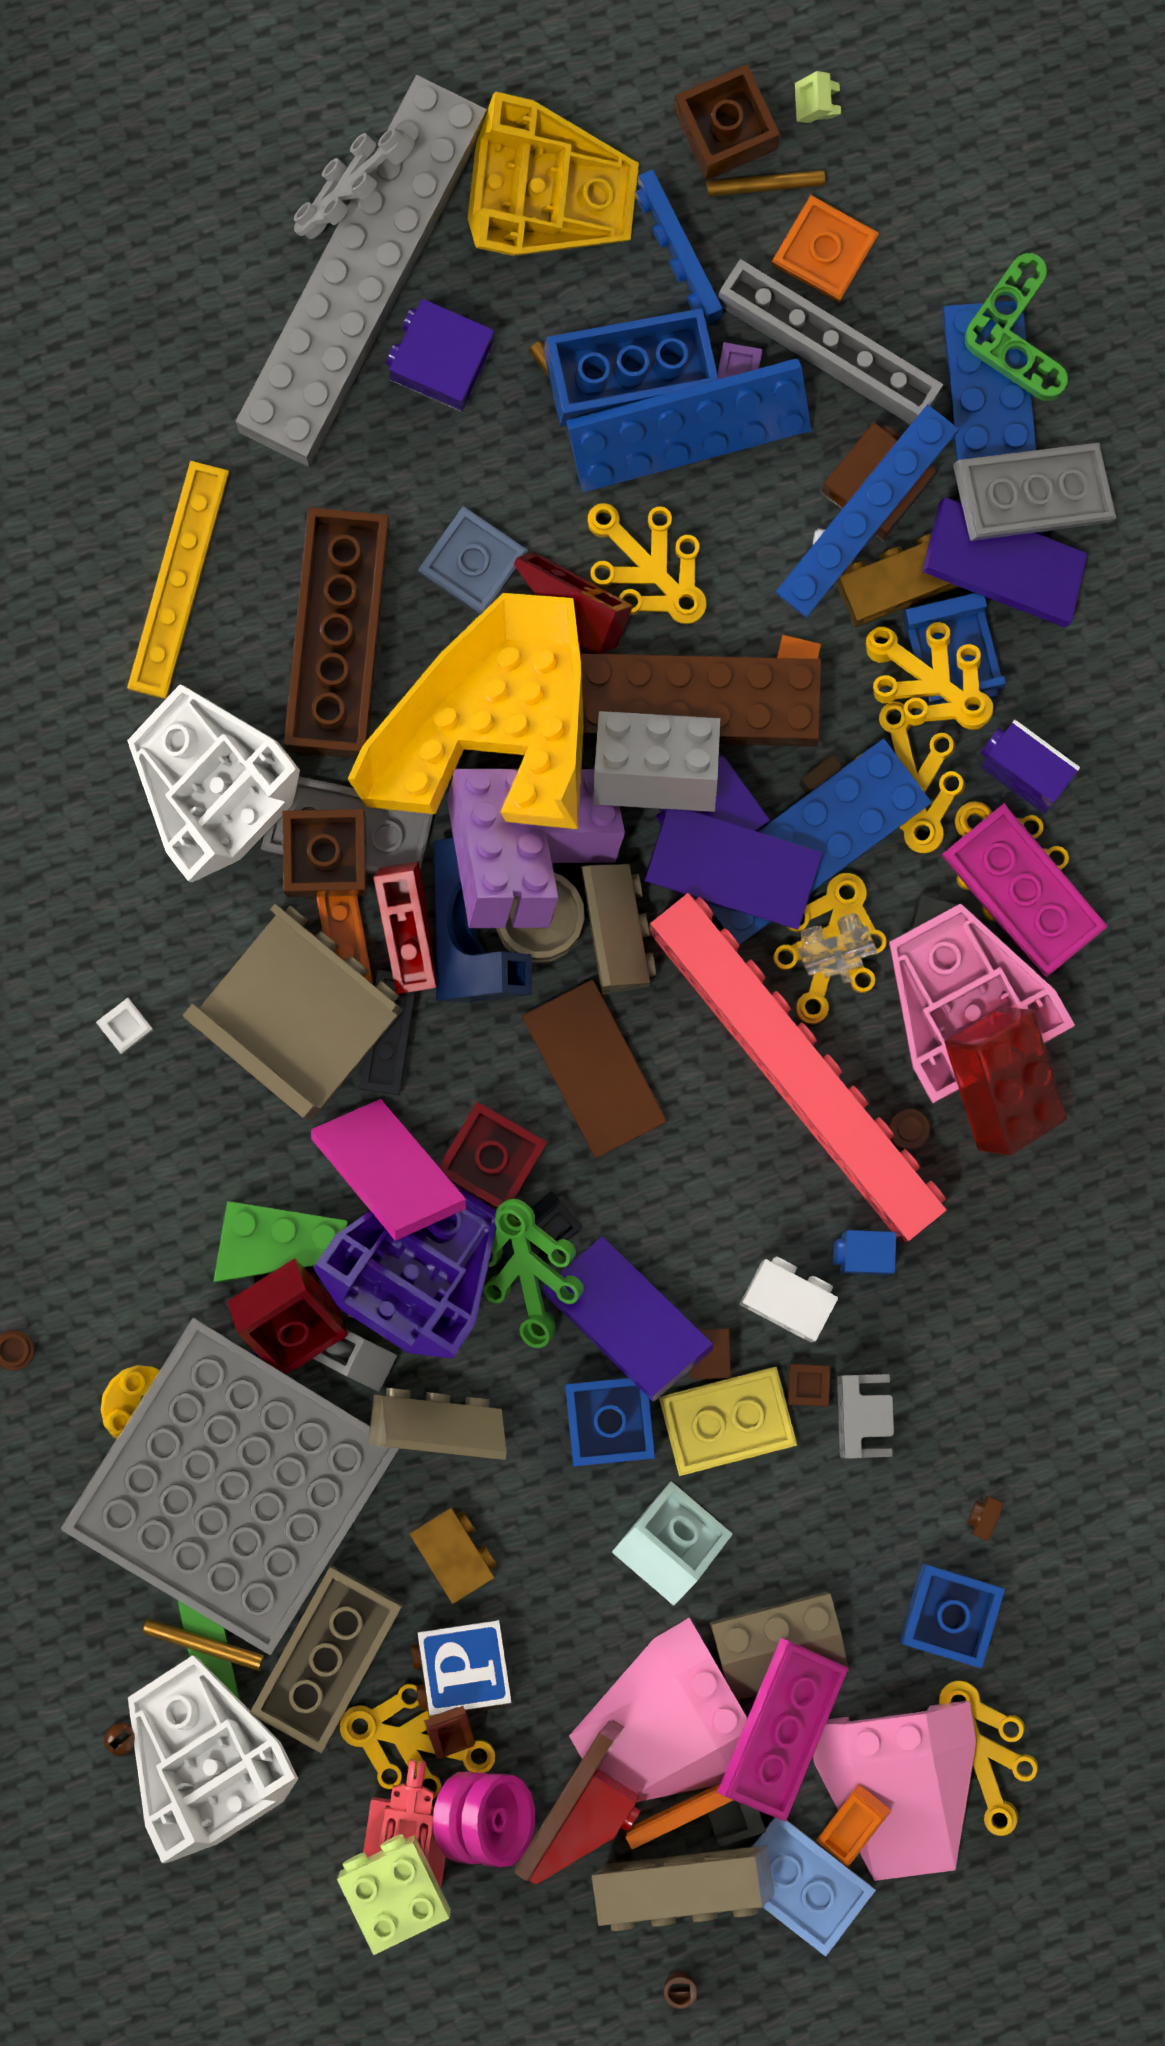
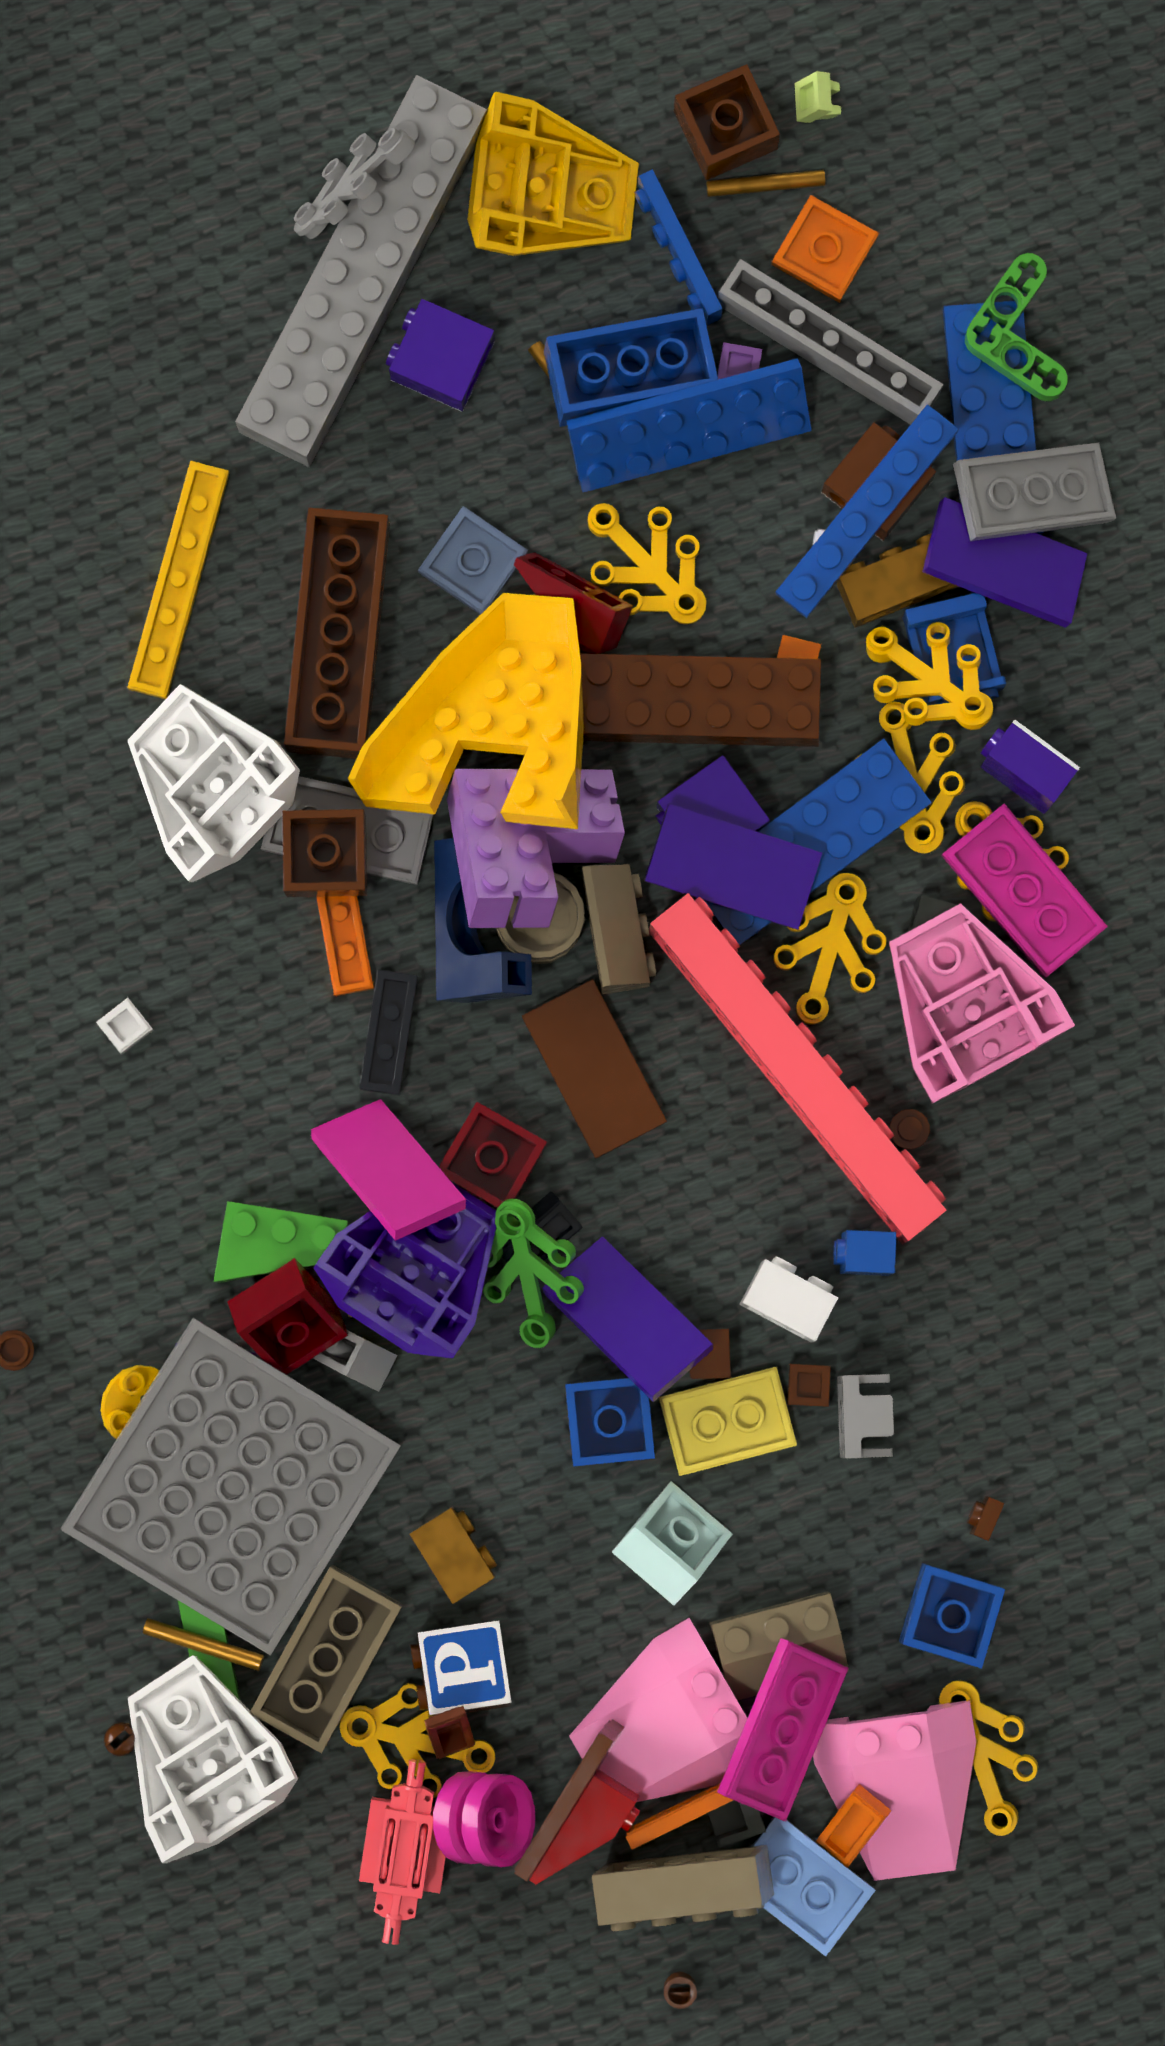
(296, 1013): dark tan panel -> none
(393, 1893): yellowish green brick -> none
(406, 926): red slope -> none
(437, 1425): dark tan slope -> none
(656, 761): light grey brick -> none
(820, 774): dark brown tile -> none
(839, 952): clear hips -> none
(1005, 1080): clear red brick -> none

